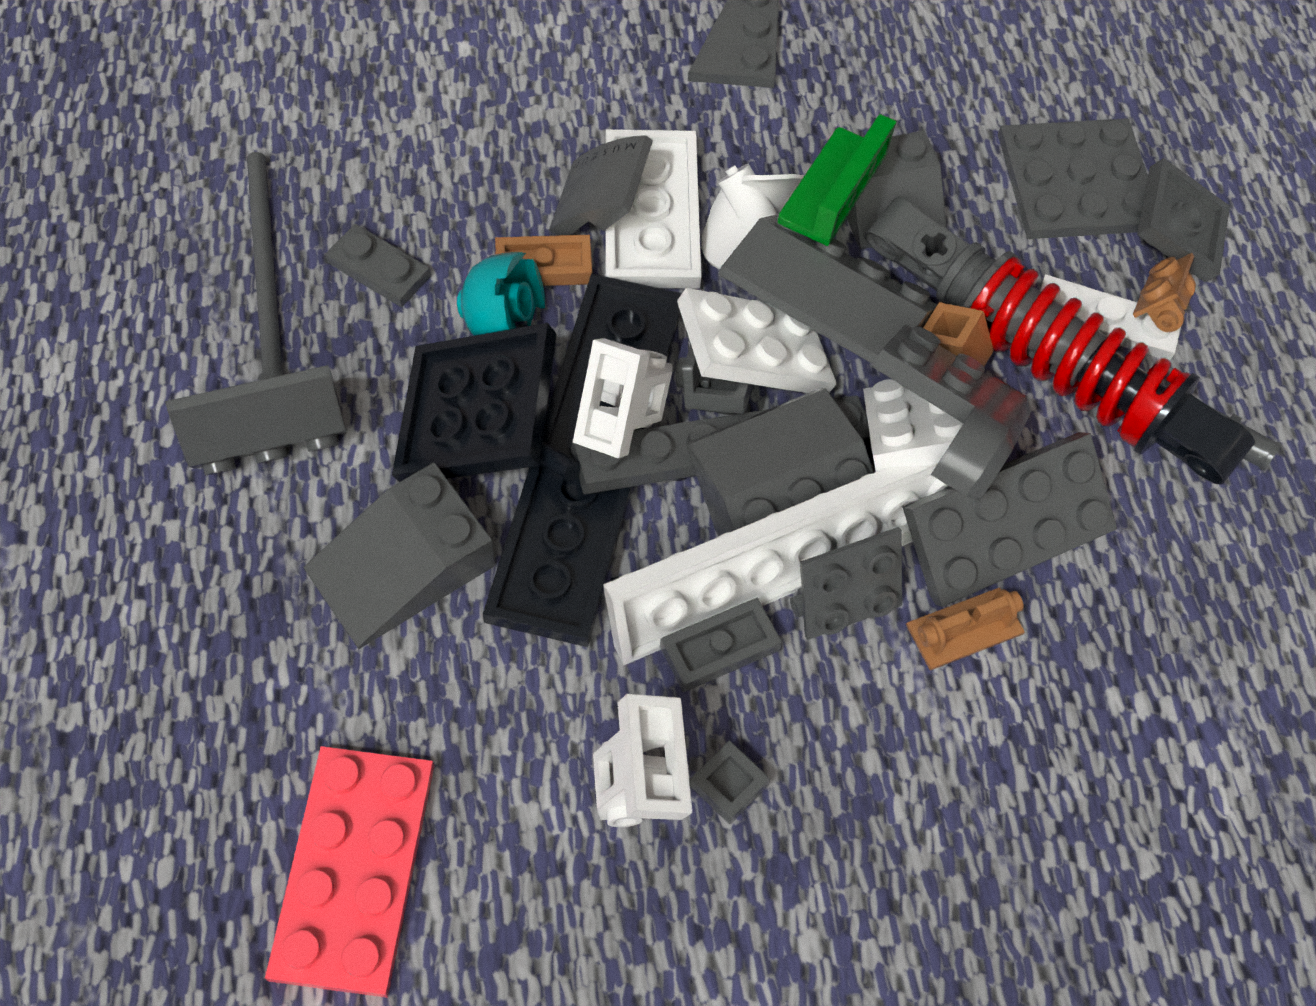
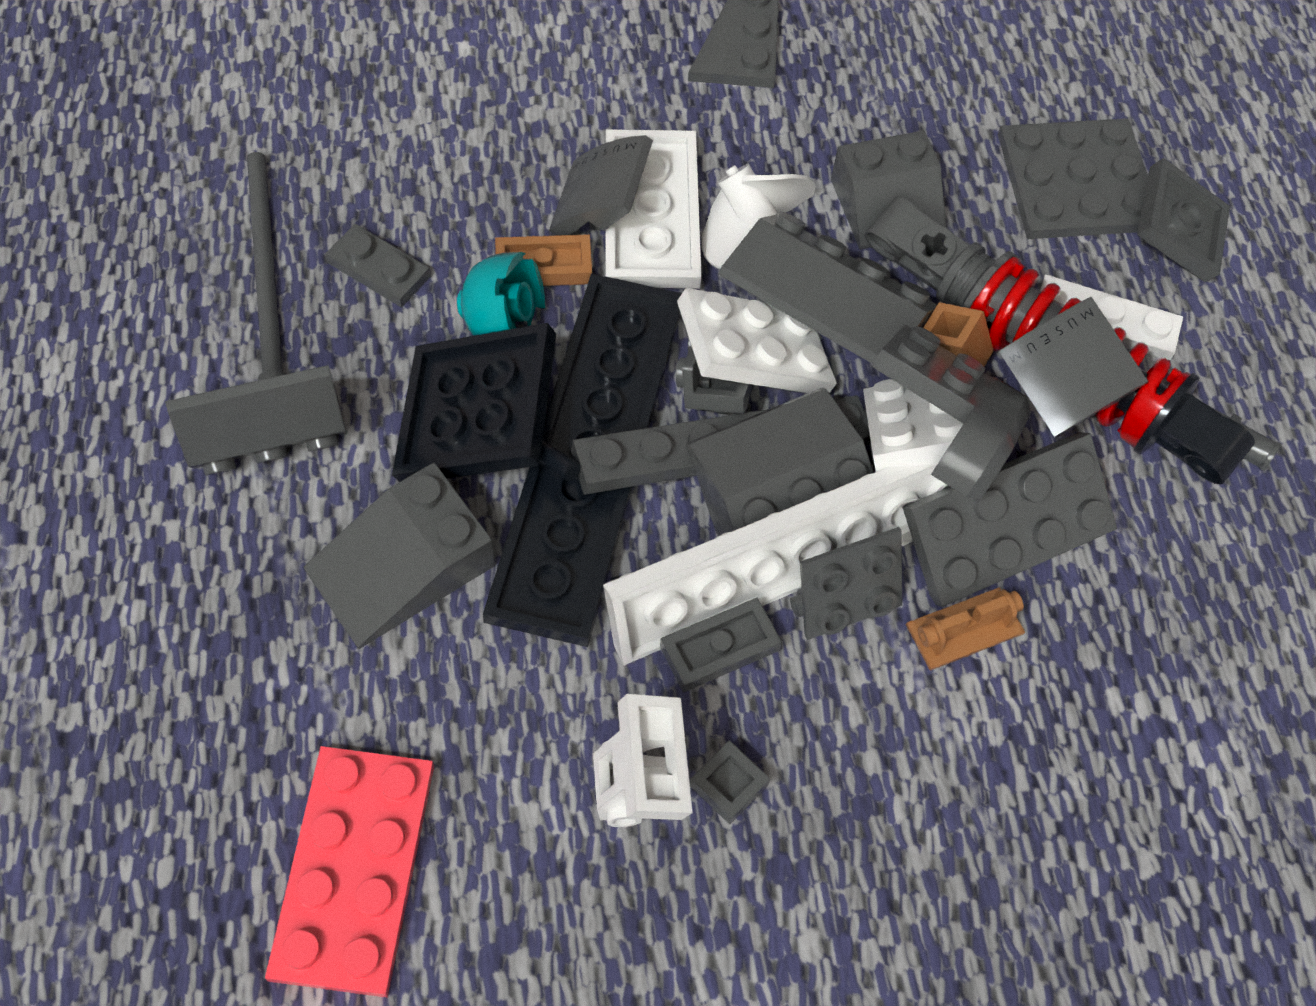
(632, 382): white tile -> none
(836, 181): green panel -> none
(1073, 366): none -> dark grey slope
(1167, 293): medium nougat hinge -> none

